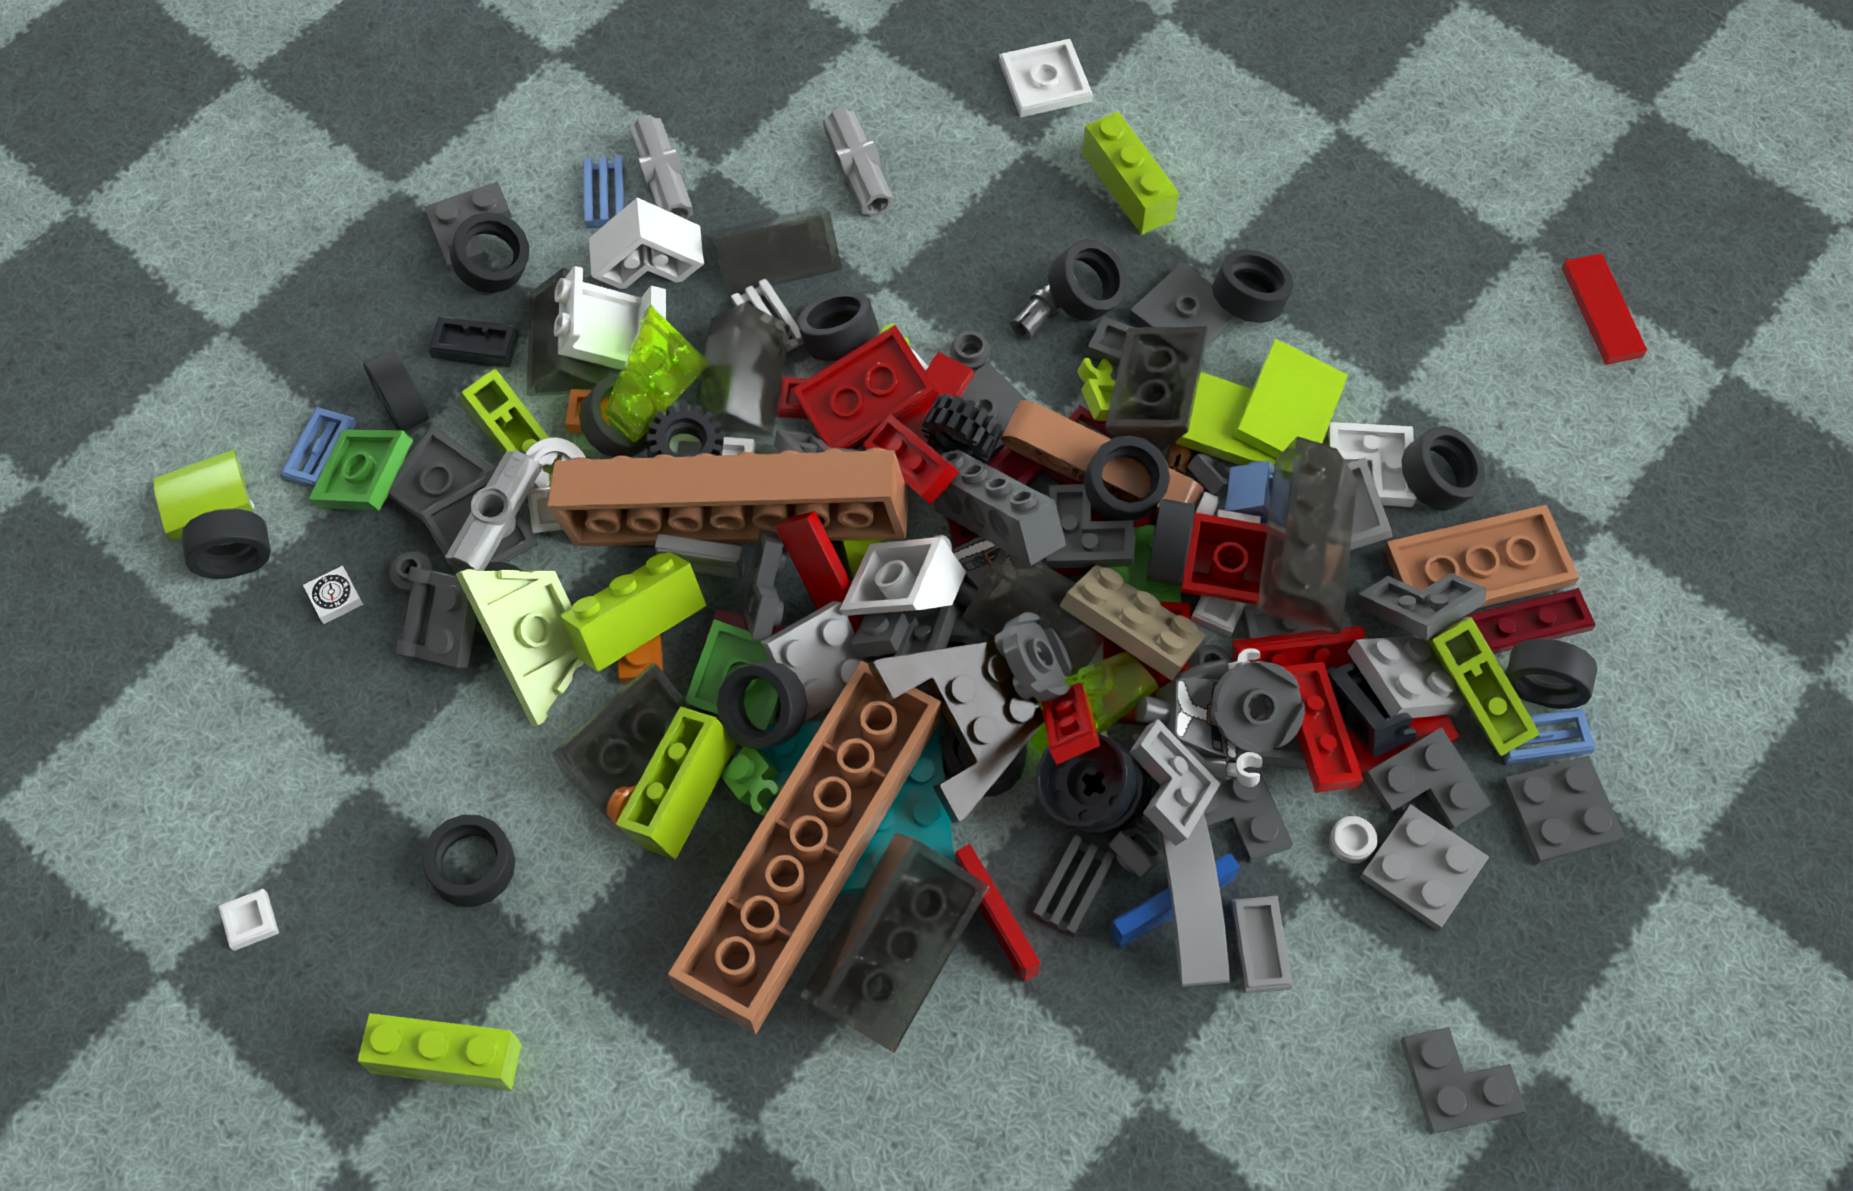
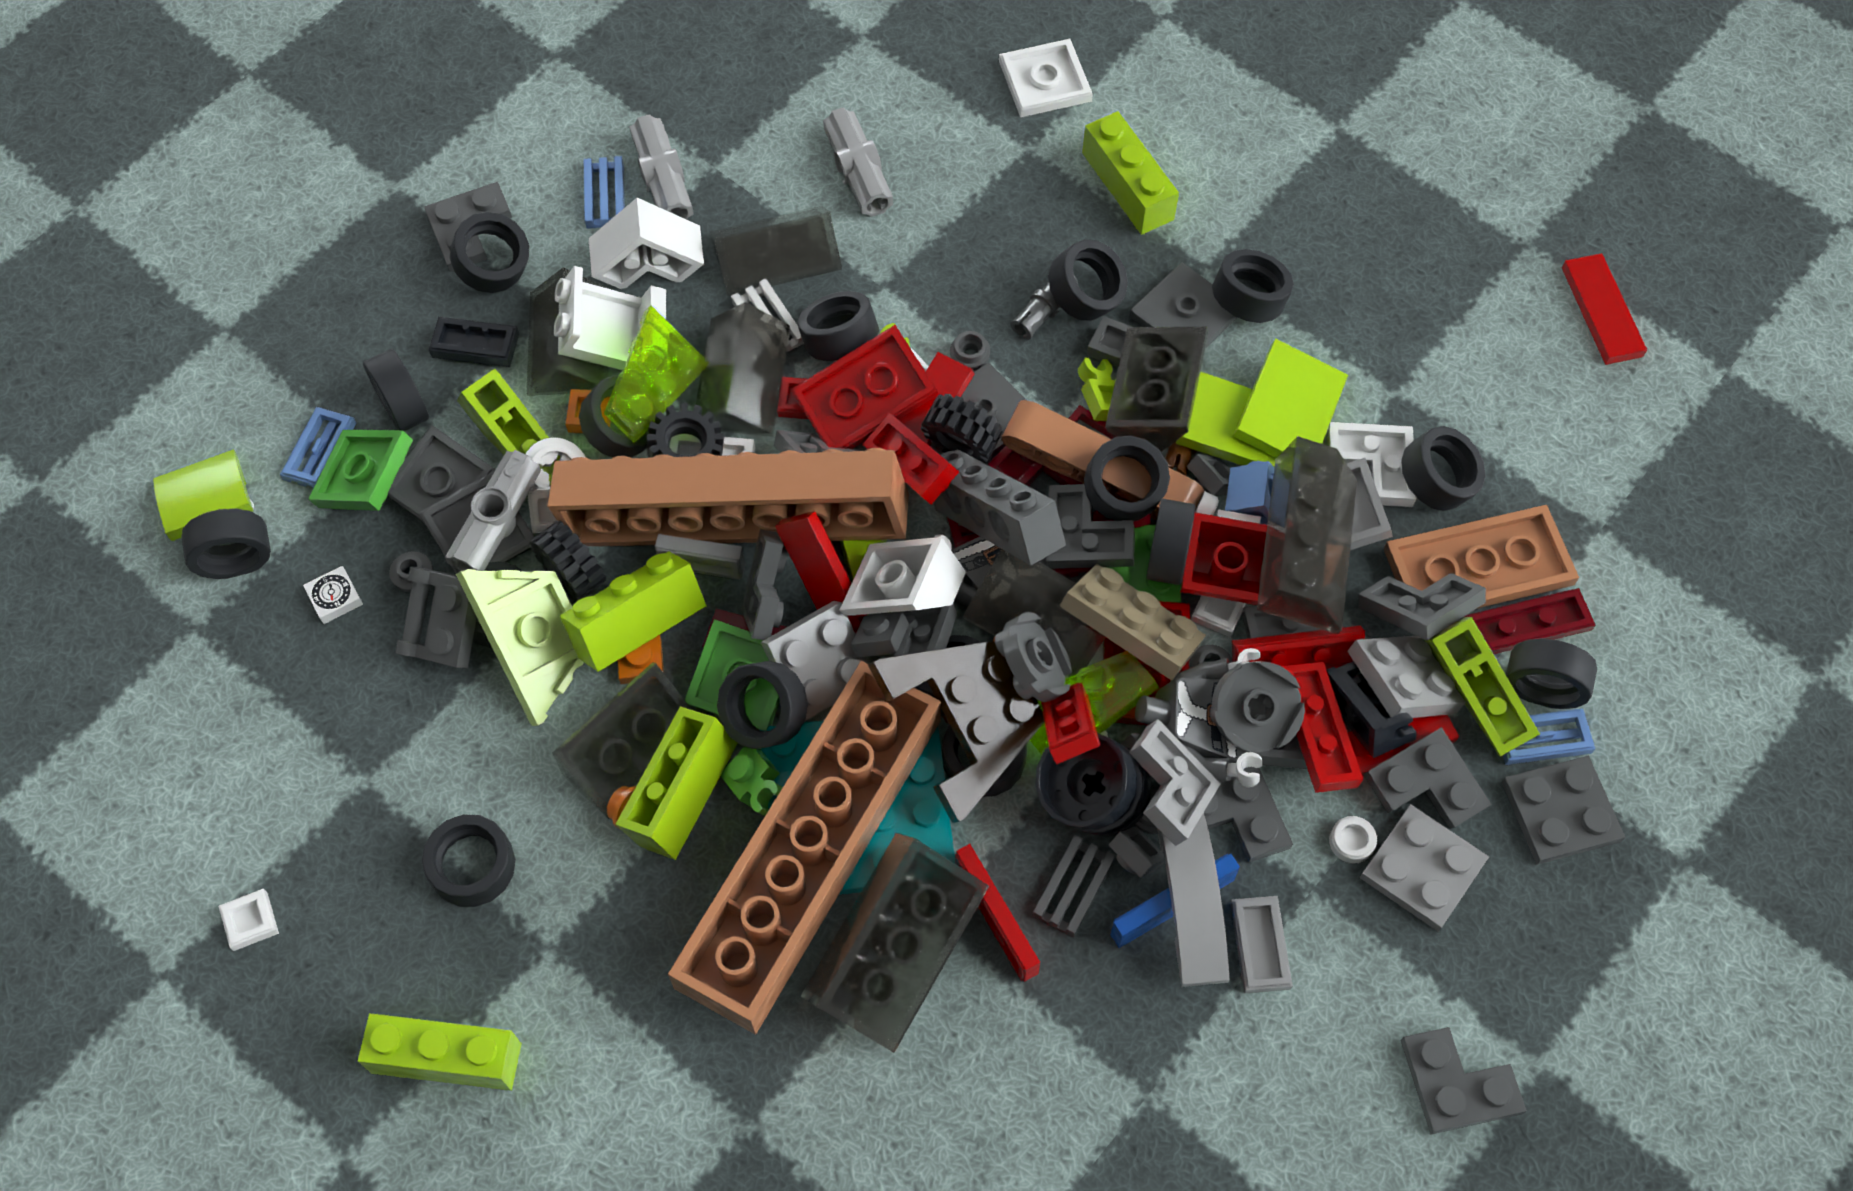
(570, 559): none -> black tyre

